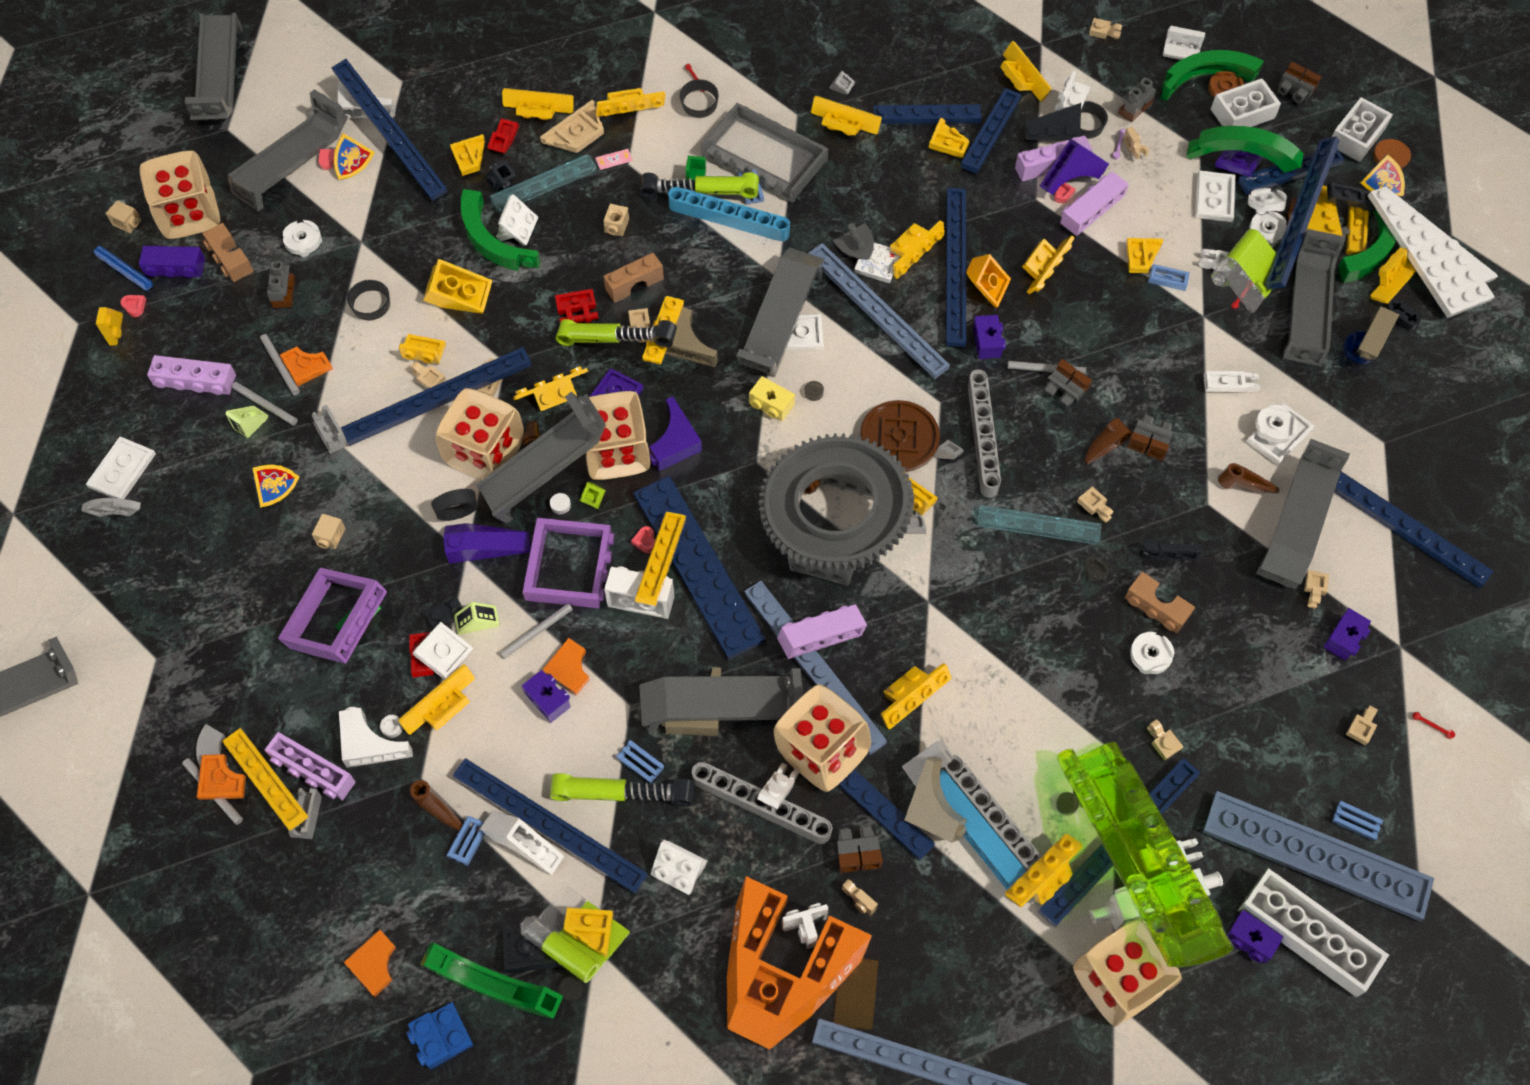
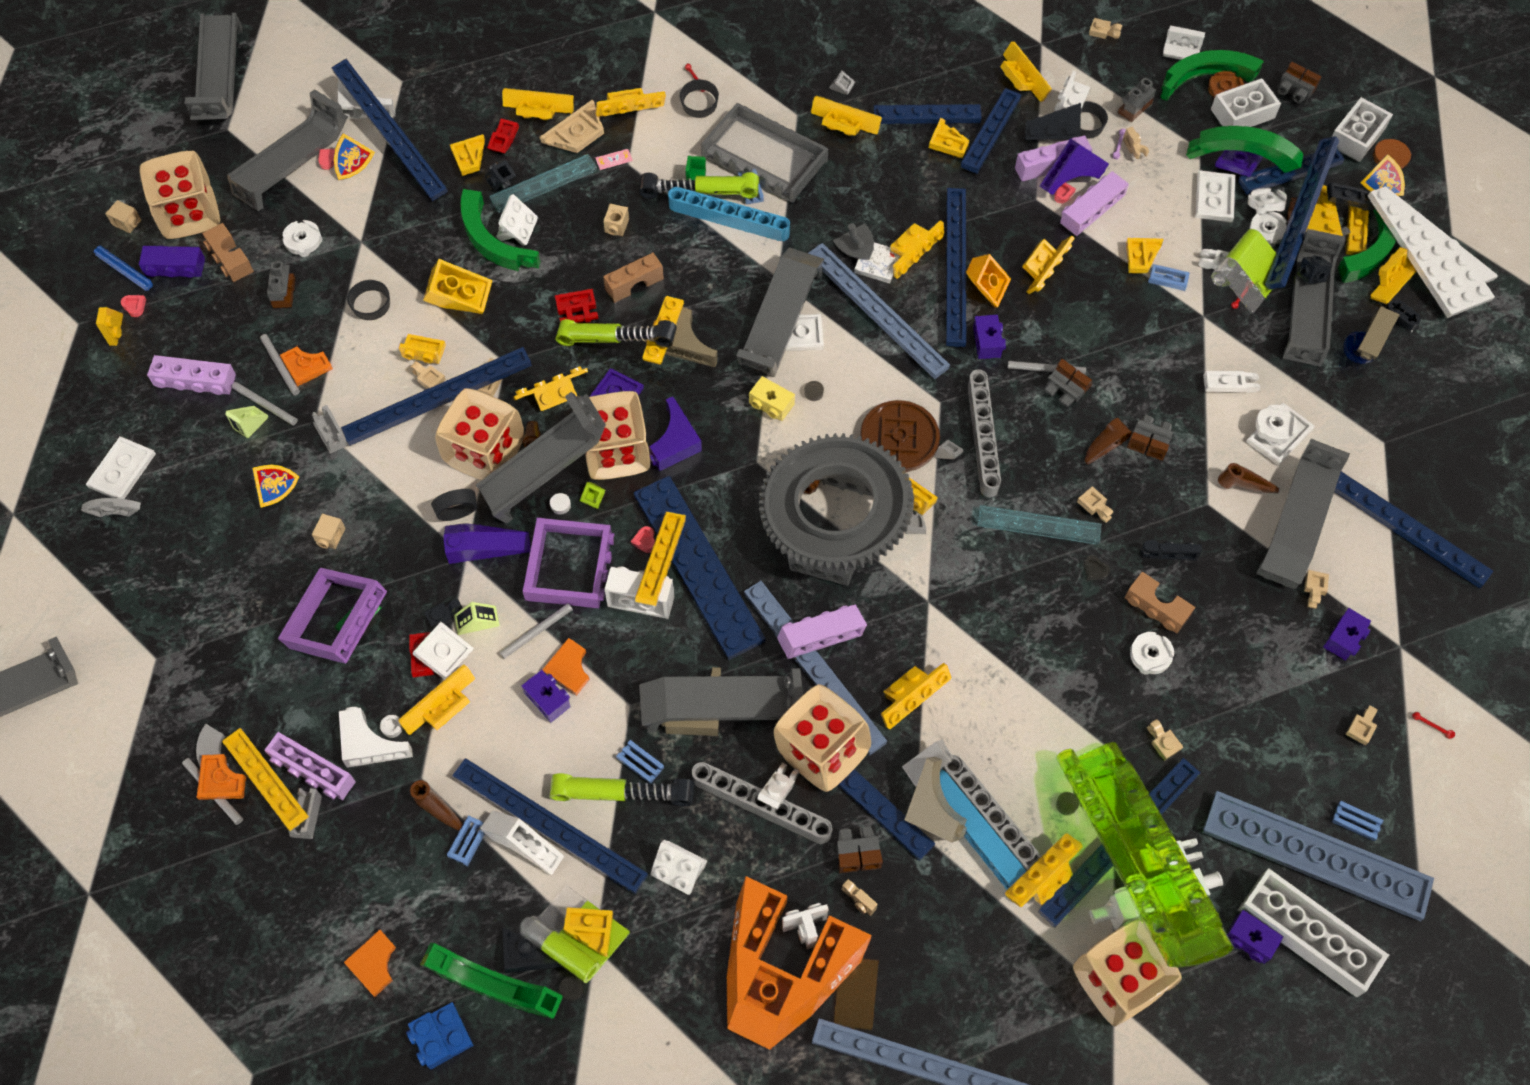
(639, 318): tan plate -> none
(1314, 269): none -> black brick

